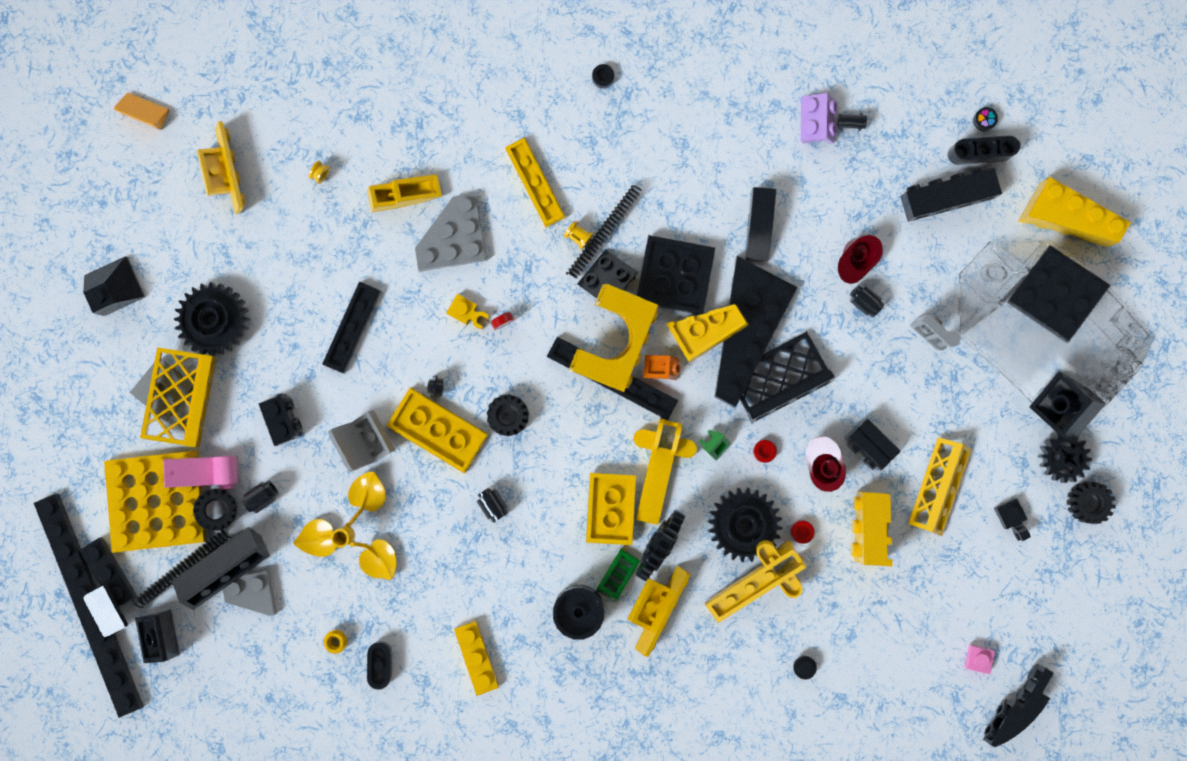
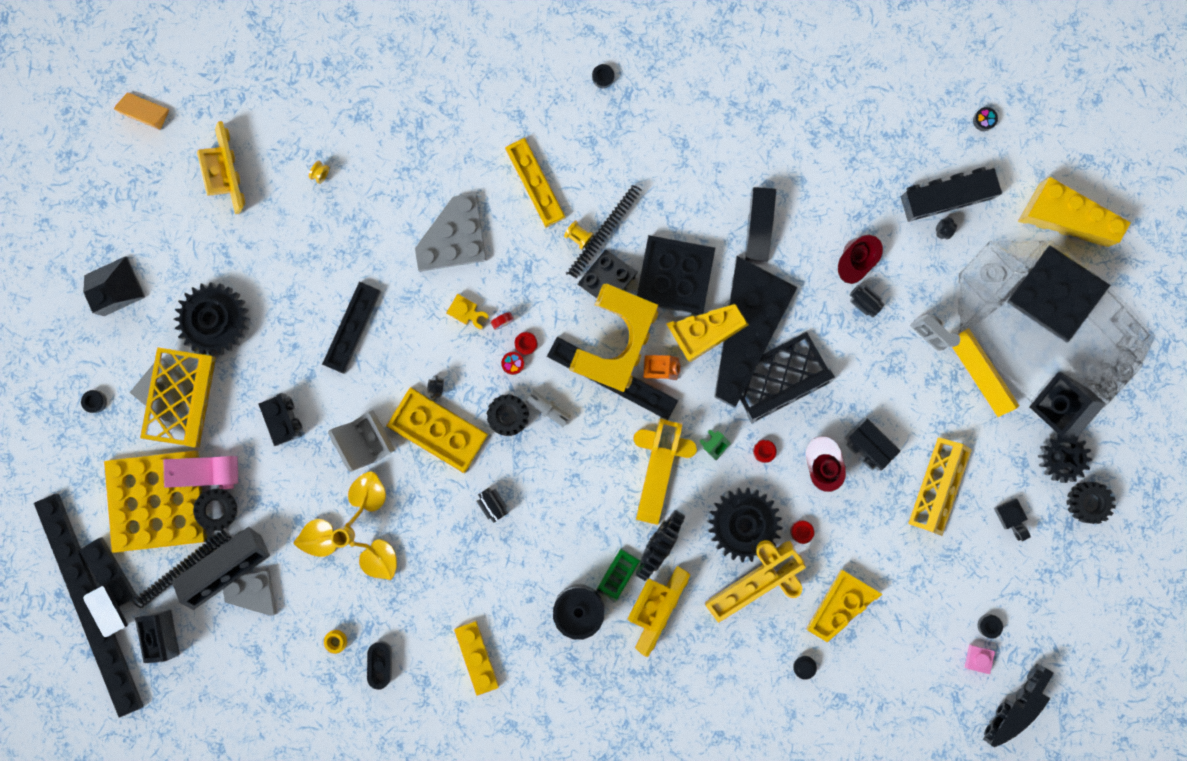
(93, 401): none -> black tile
(260, 496): black brick -> none
(403, 193): yellow slope -> none
(512, 363): none -> red tile
(526, 343): none -> red tile
(548, 408): none -> light grey pin
(611, 509): yellow plate -> none
(818, 118): lavender bracket -> none
(840, 605): none -> yellow wing
(852, 121): black pin -> none
(871, 529): yellow wedge -> none
(946, 228): none -> black plate
(985, 374): none -> yellow tile
(990, 626): none -> black tile
(994, 149): black beam -> none

